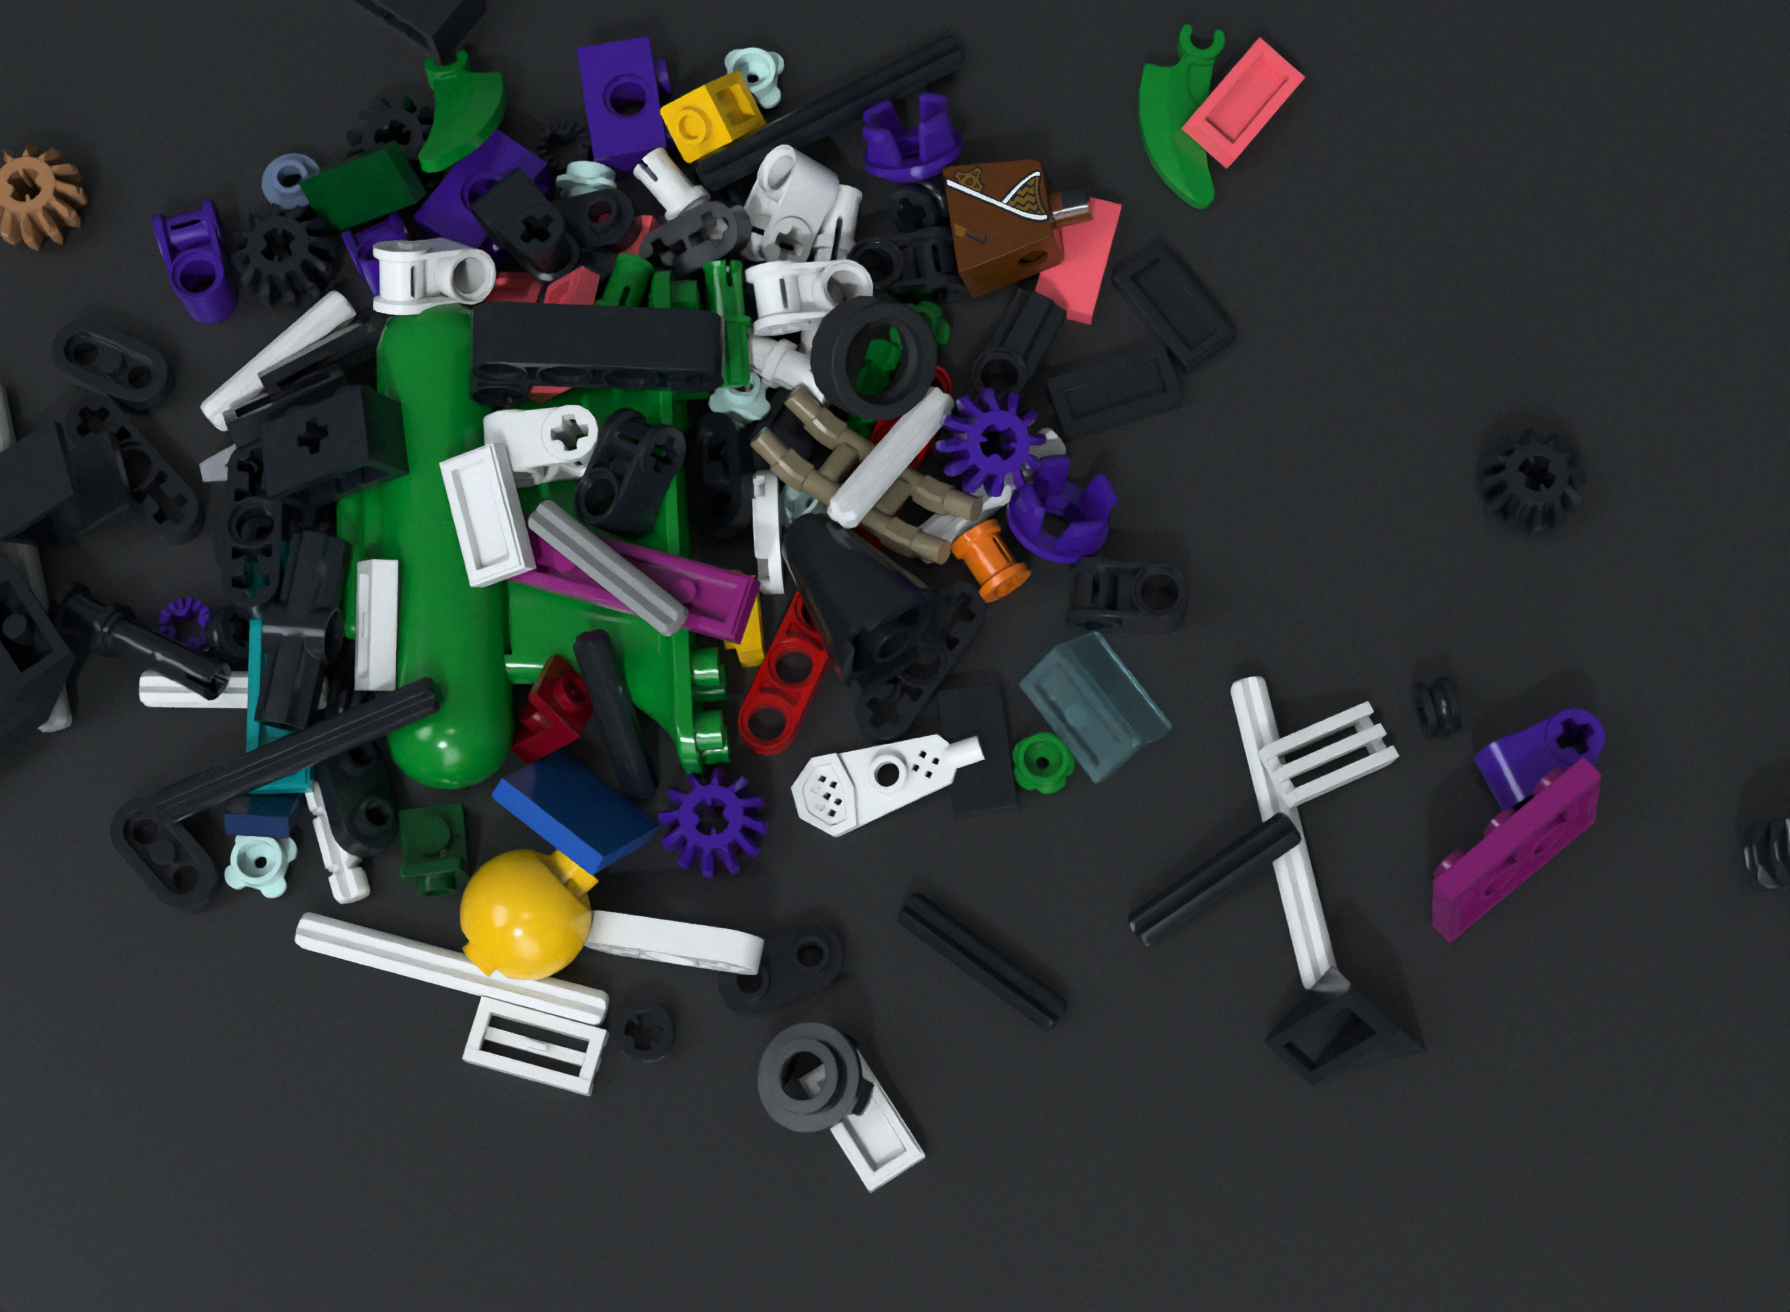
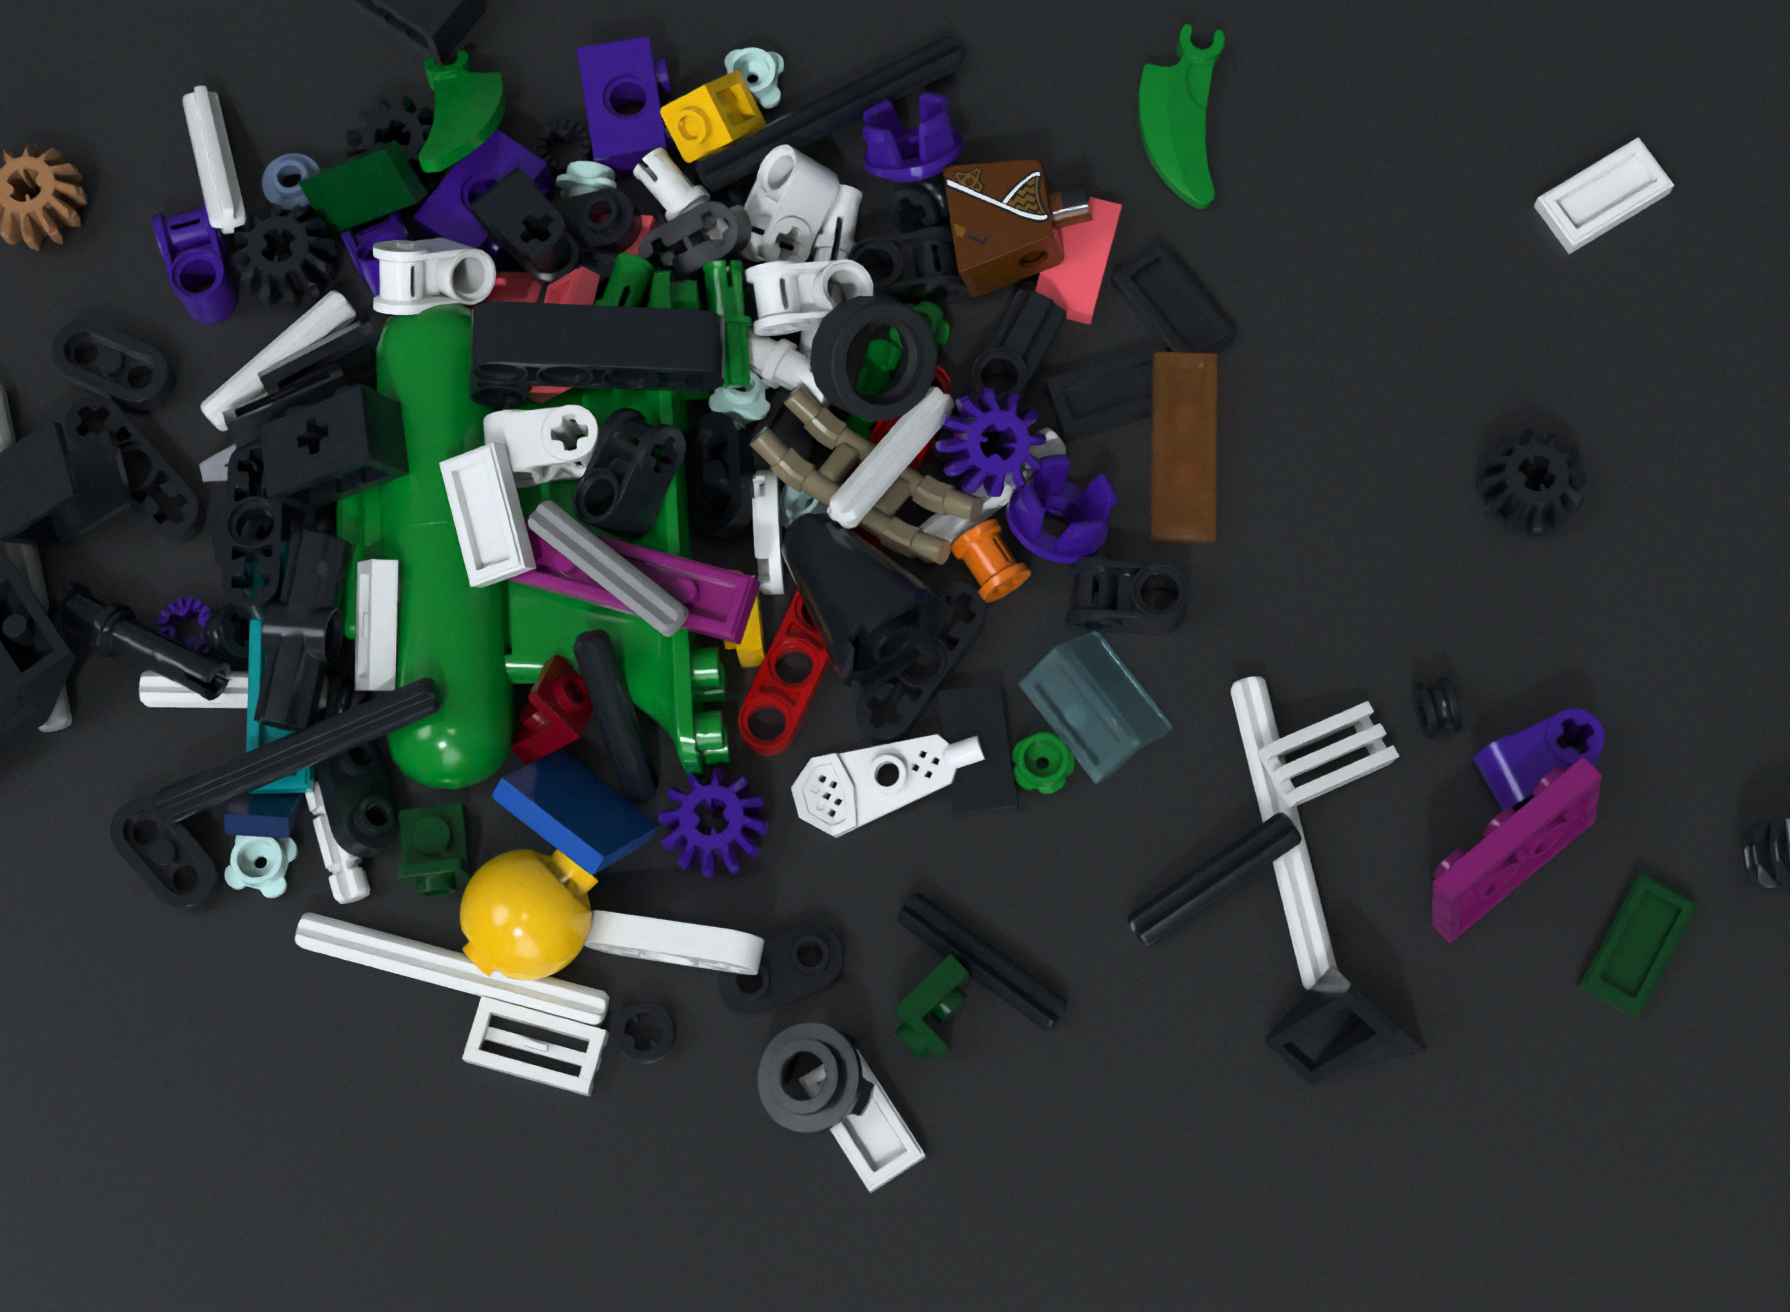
(214, 159): none -> white axle
(934, 997): none -> dark green bracket
(1183, 447): none -> clear orange tile
(1243, 103): coral tile -> none
(1603, 195): none -> white tile
(1638, 946): none -> dark green tile

